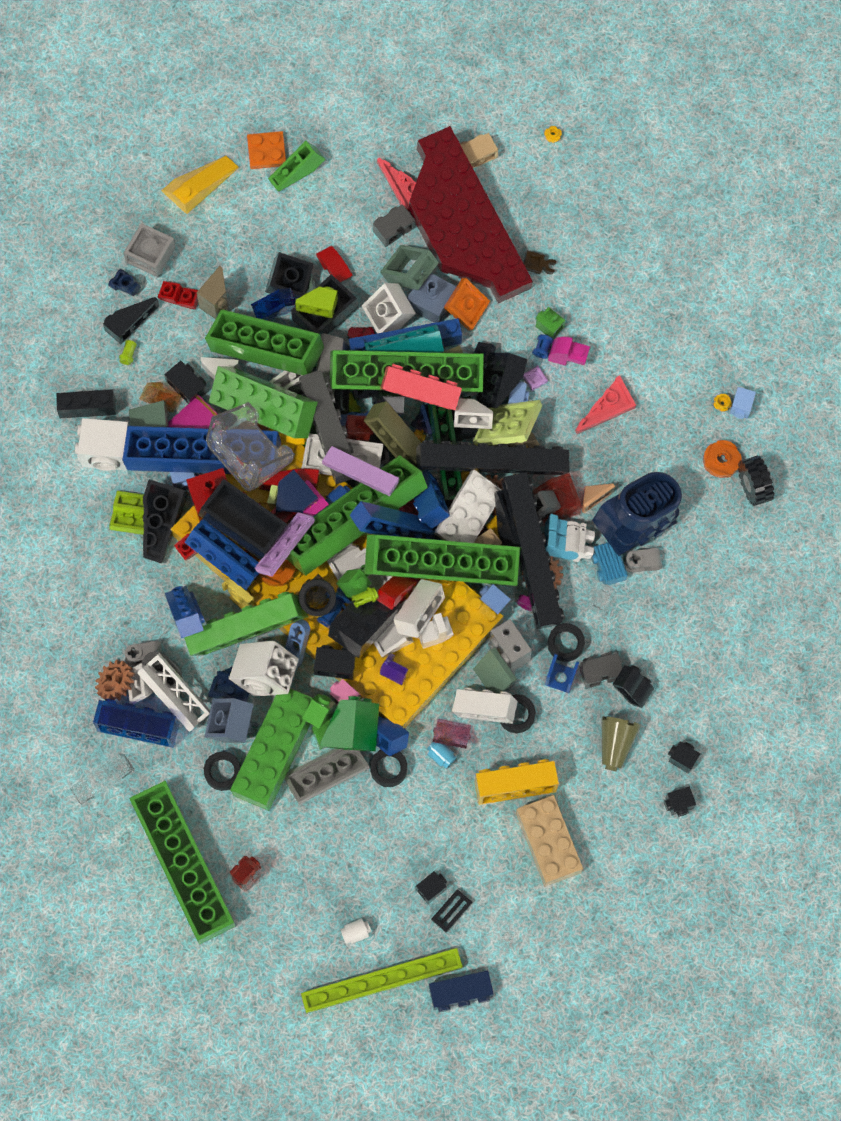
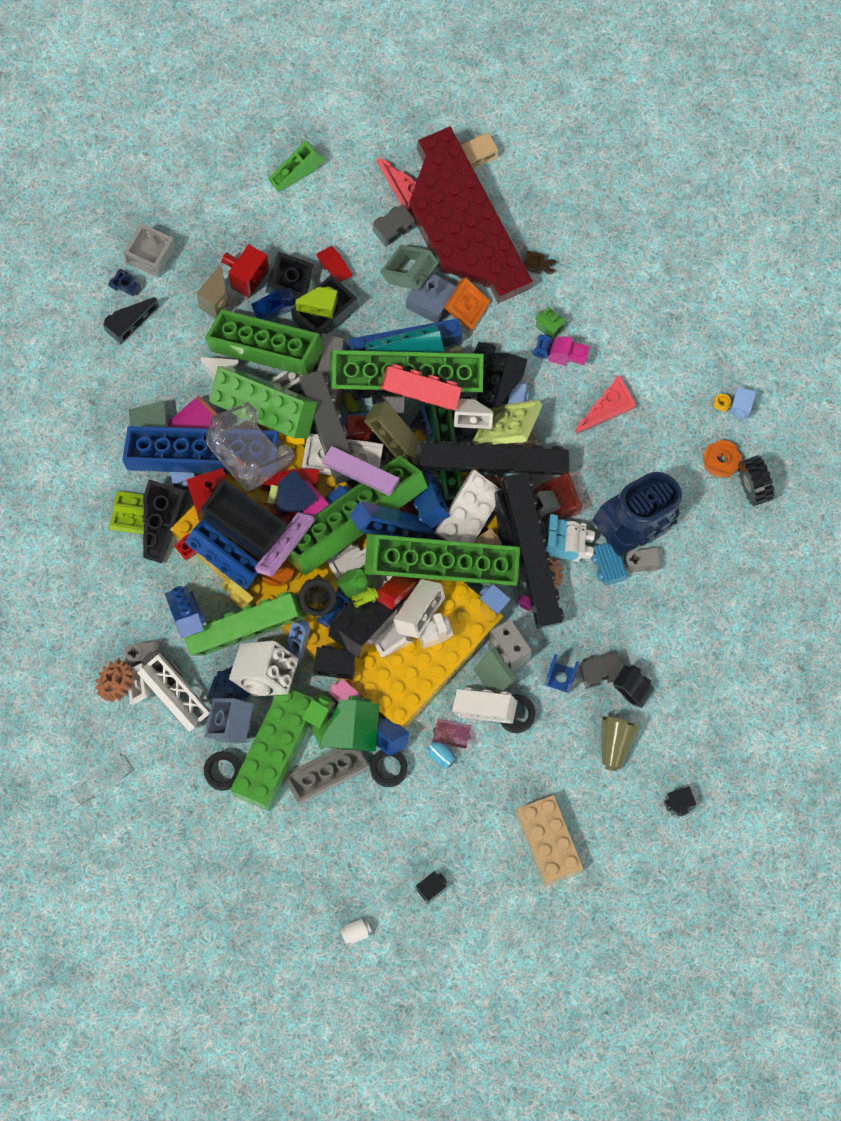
(86, 403): black brick -> none
(101, 444): white brick -> none
(128, 351): lime pin -> none
(136, 723): clear blue brick -> none
(156, 392): clear orange slope -> none
(177, 295): red slope -> none
(182, 862): bright green brick -> none
(185, 382): black brick -> none
(196, 185): yellow wedge -> none
(246, 872): clear red brick -> none
(247, 270): none -> red brick
(266, 150): orange plate -> none
(342, 400): black tile -> none
(358, 332): dark red piece -> none
(381, 980): lime plate -> none
(388, 308): white brick -> none
(393, 670): dark purple tile -> none
(440, 923): black tile -> none
(461, 991): dark blue brick -> none
(516, 782): yellow brick -> none
(535, 378): lavender tile -> none
(553, 138): yellow plate -> none
(566, 627): black tyre -> none
(596, 494): light nougat slope -> none
(683, 756): black brick -> none

